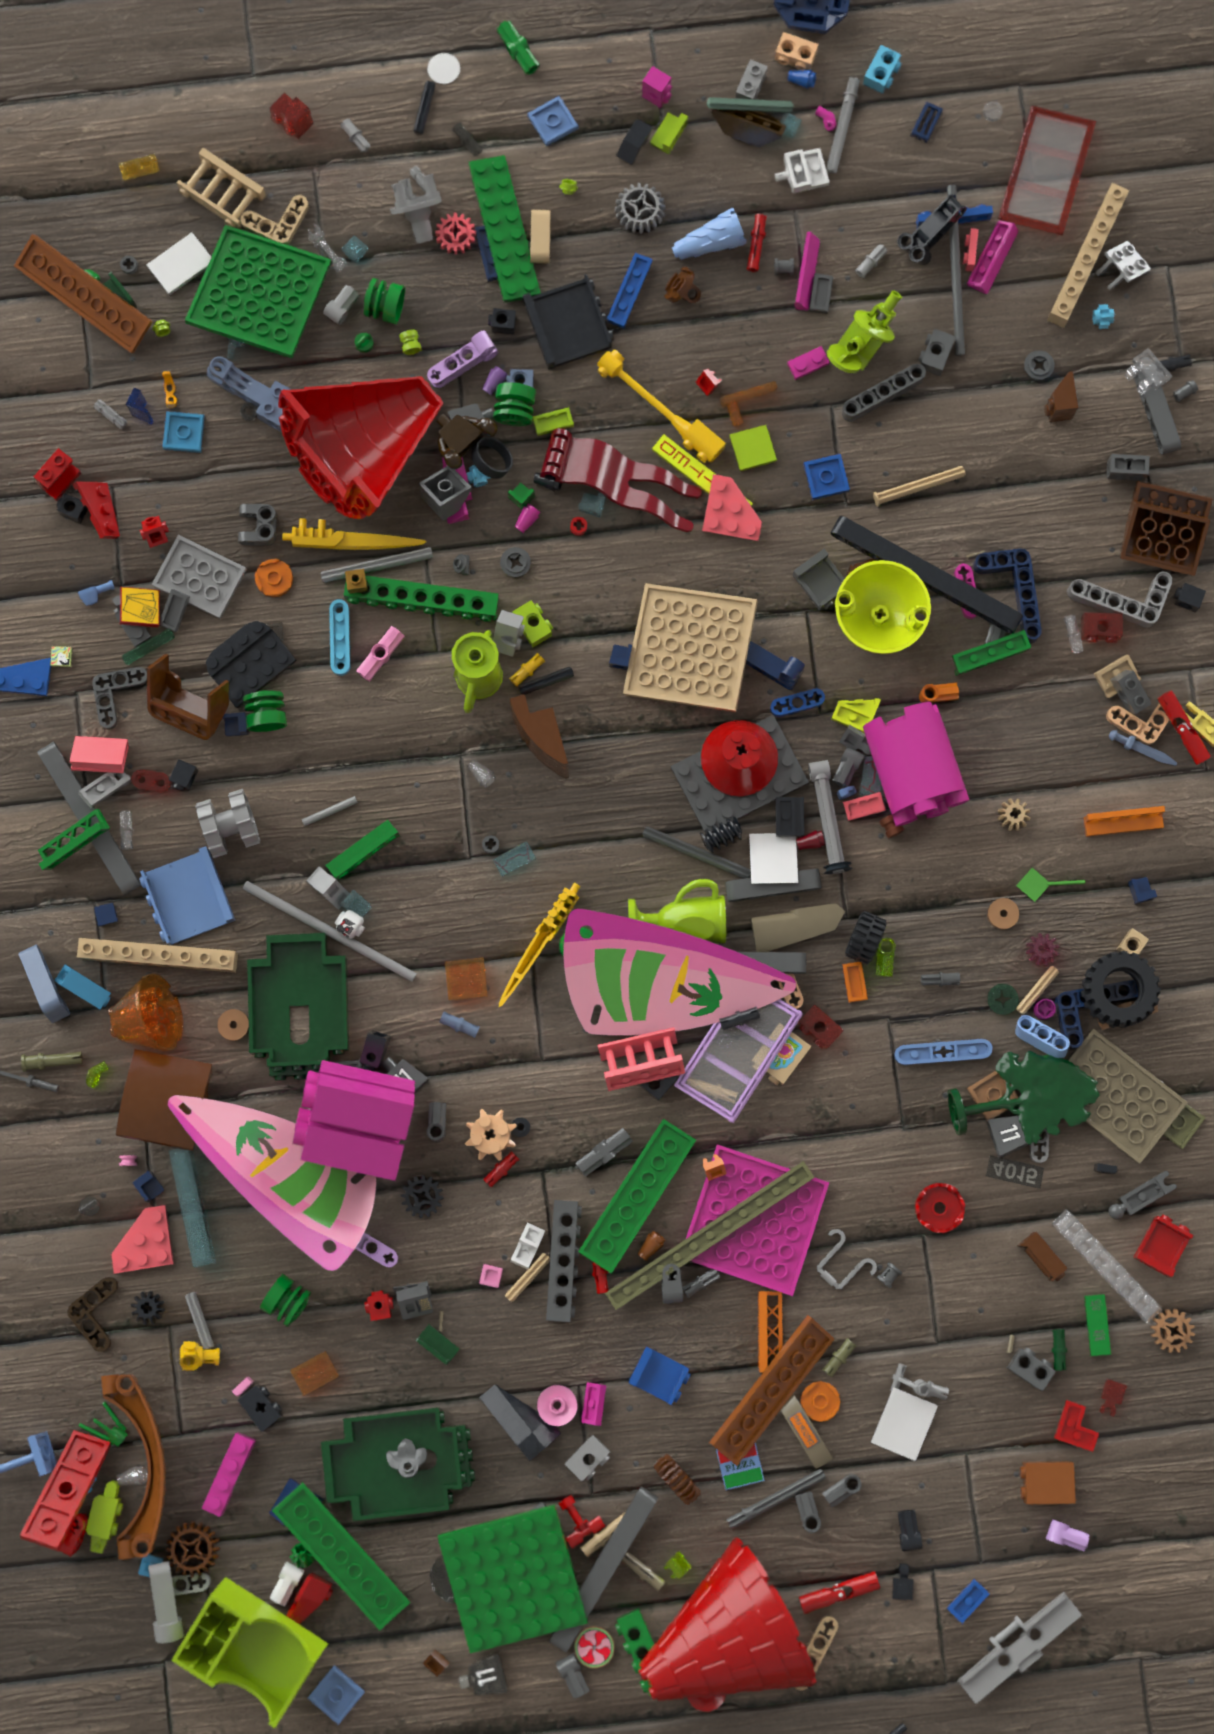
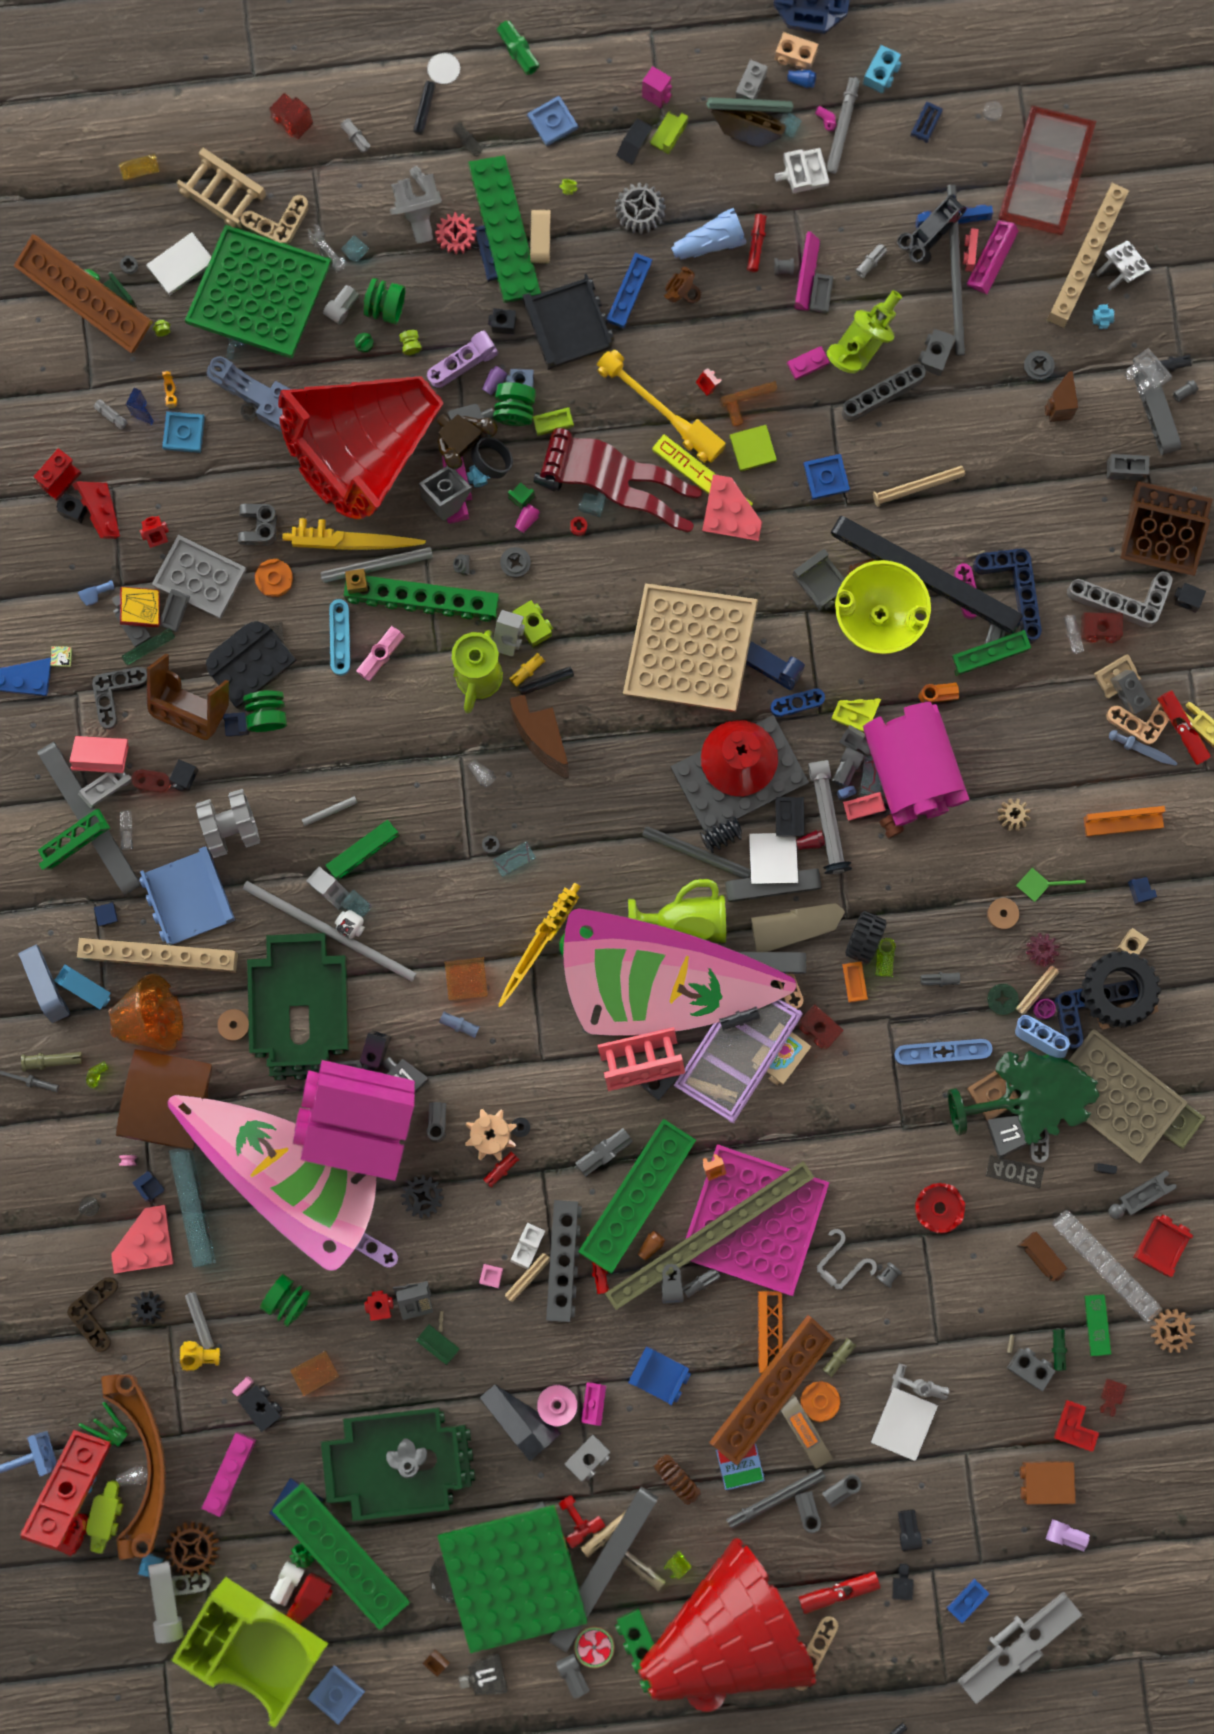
(620, 657): dark blue panel -> none

